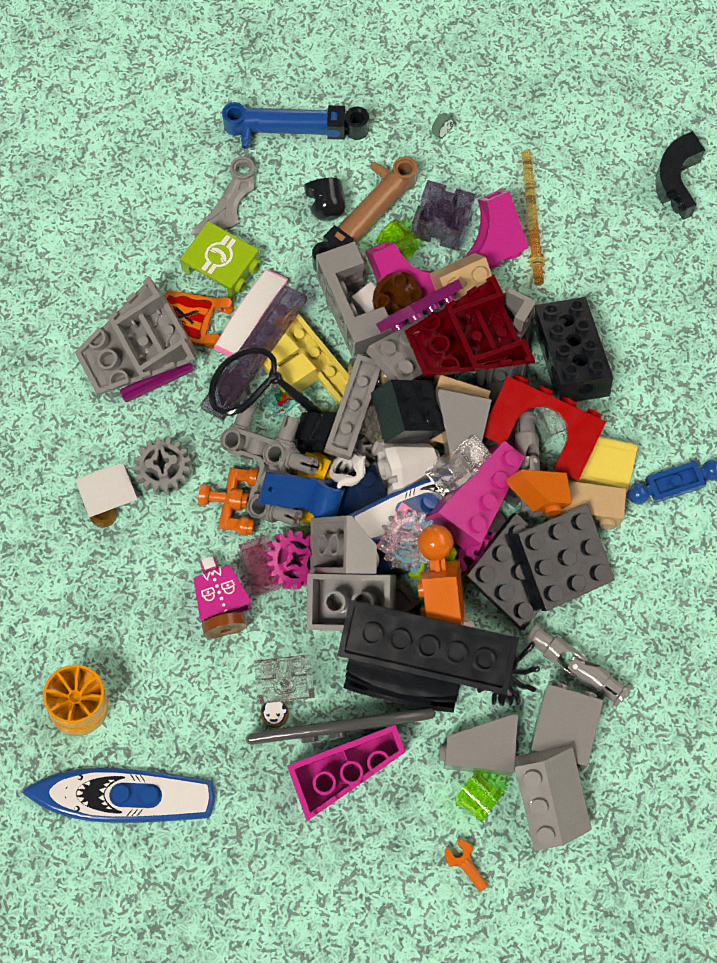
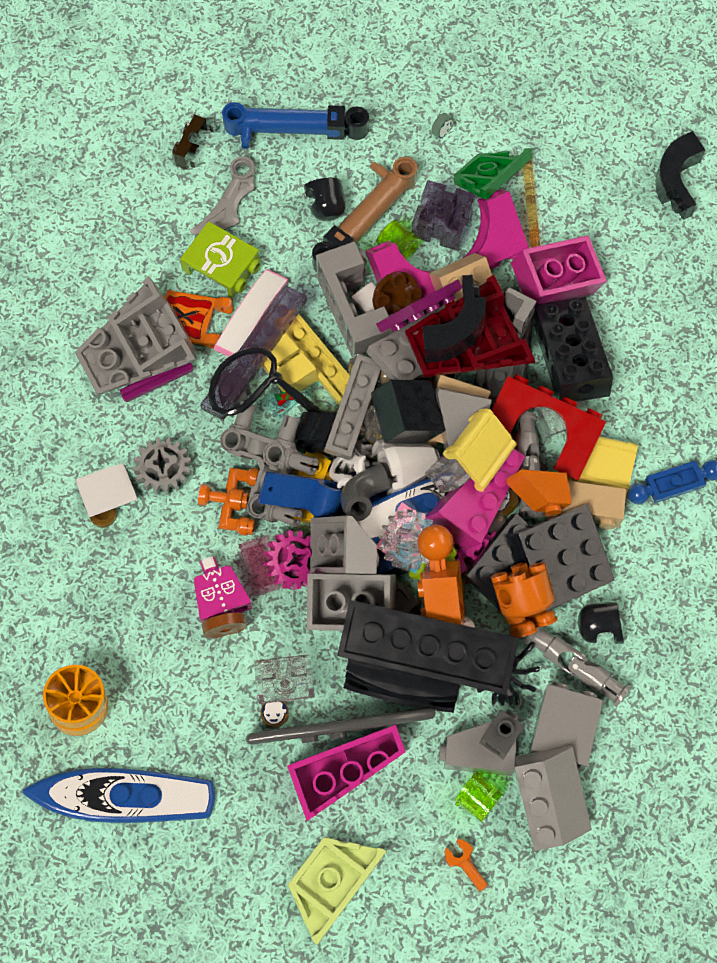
(181, 148): none -> dark brown piece
(330, 882): none -> yellowish green wing
(360, 488): none -> dark grey cylinder
(460, 334): none -> black arch
(482, 447): none -> light yellow piece
(489, 171): none -> green wing
(502, 733): none -> dark grey brick
(509, 503): none -> pearl gold tile
(525, 594): none -> orange piece
(559, 271): none -> dark pink brick
(598, 619): none -> black helmet

